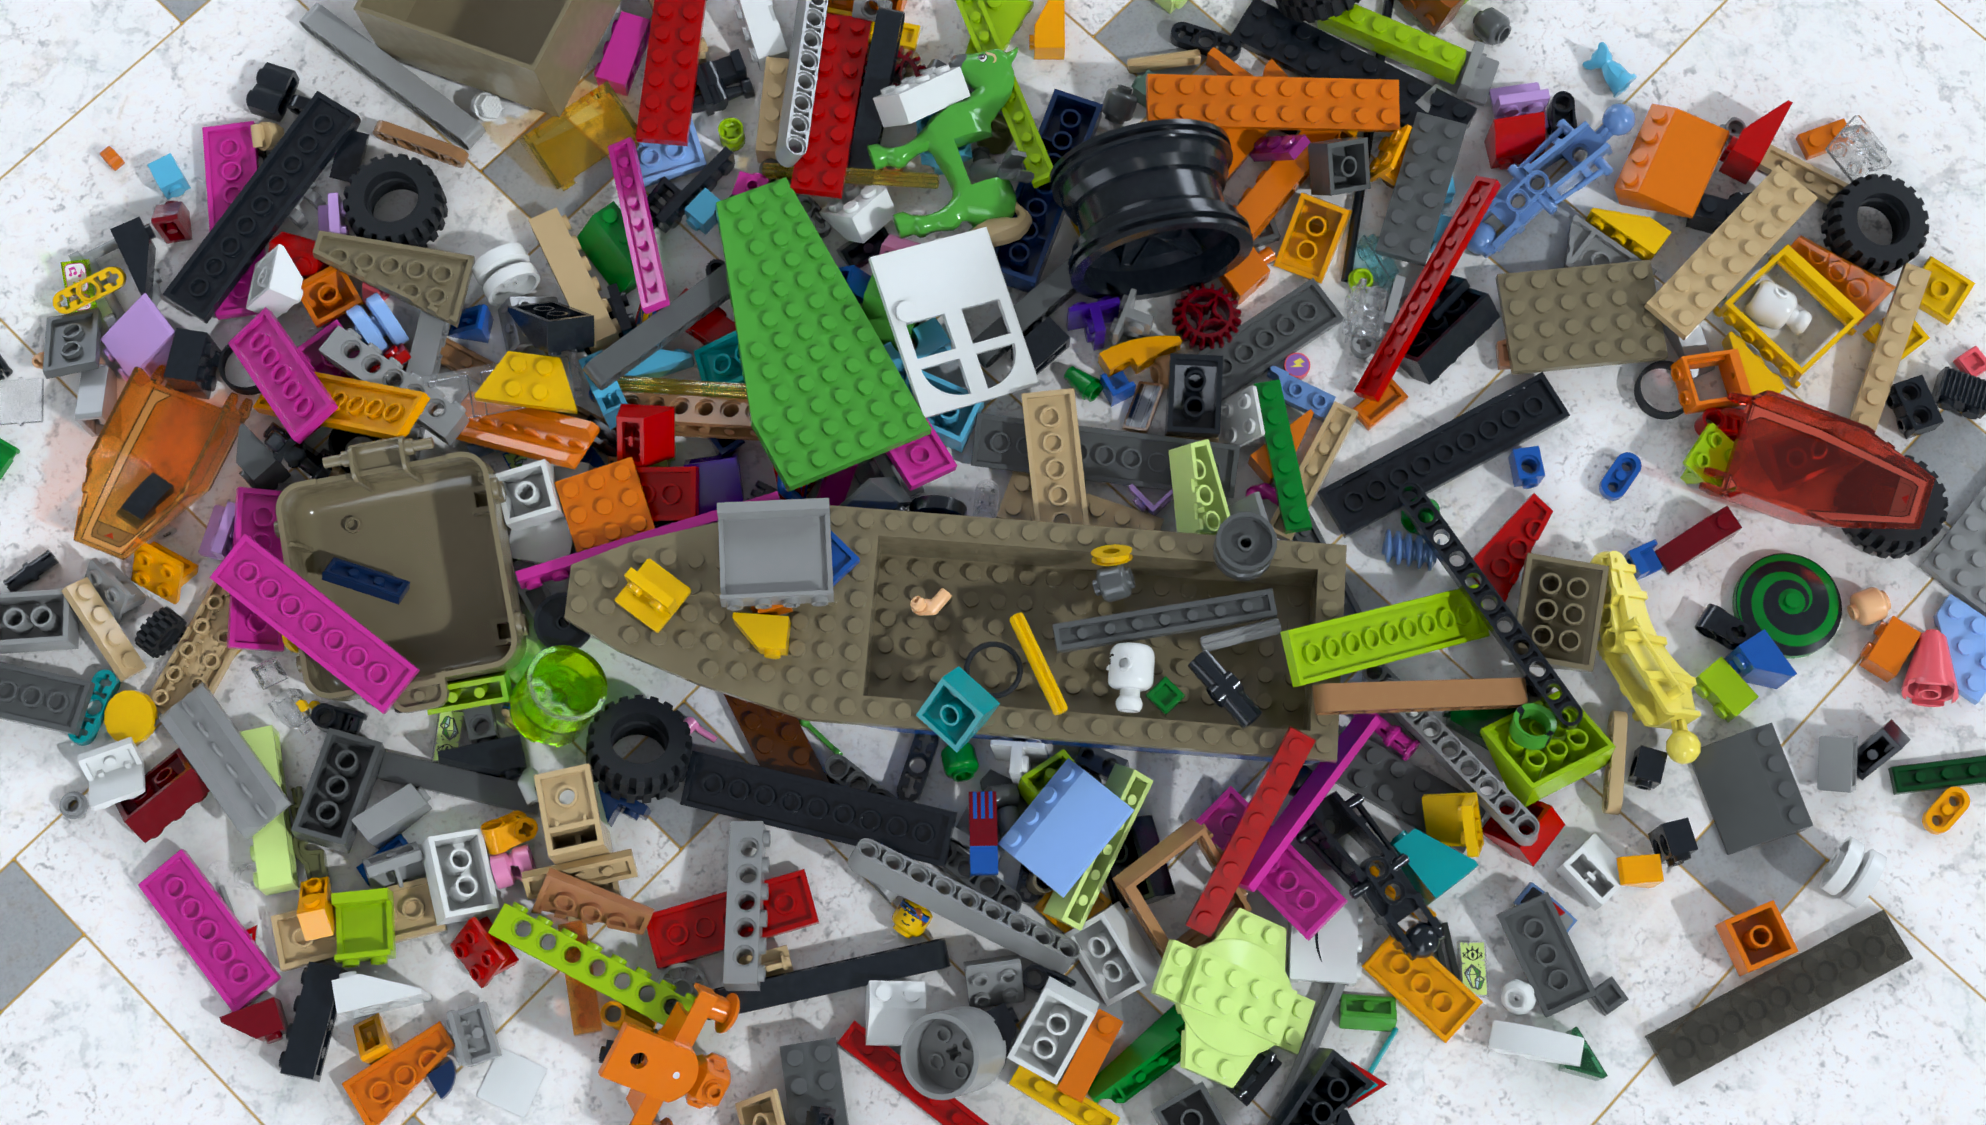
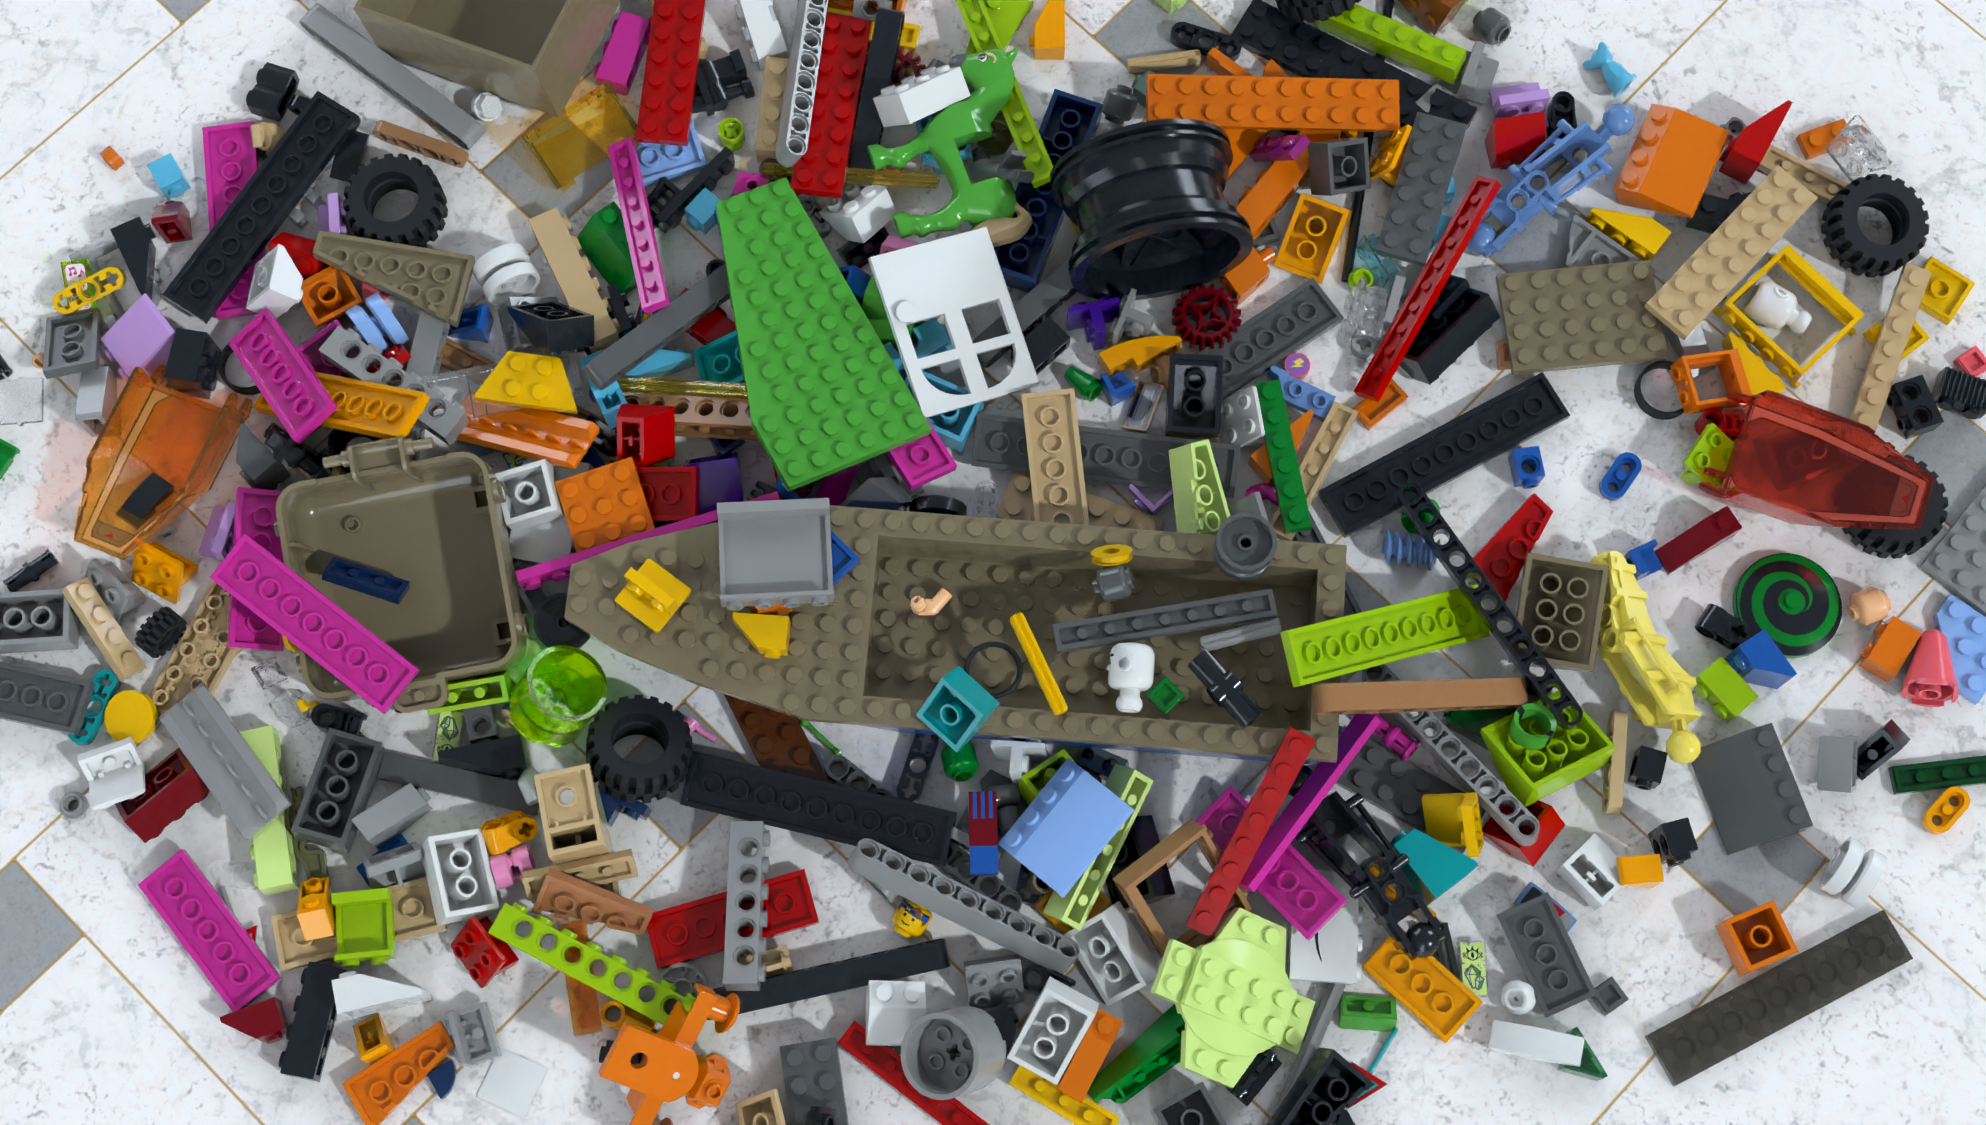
(1855, 283): orange wing -> none

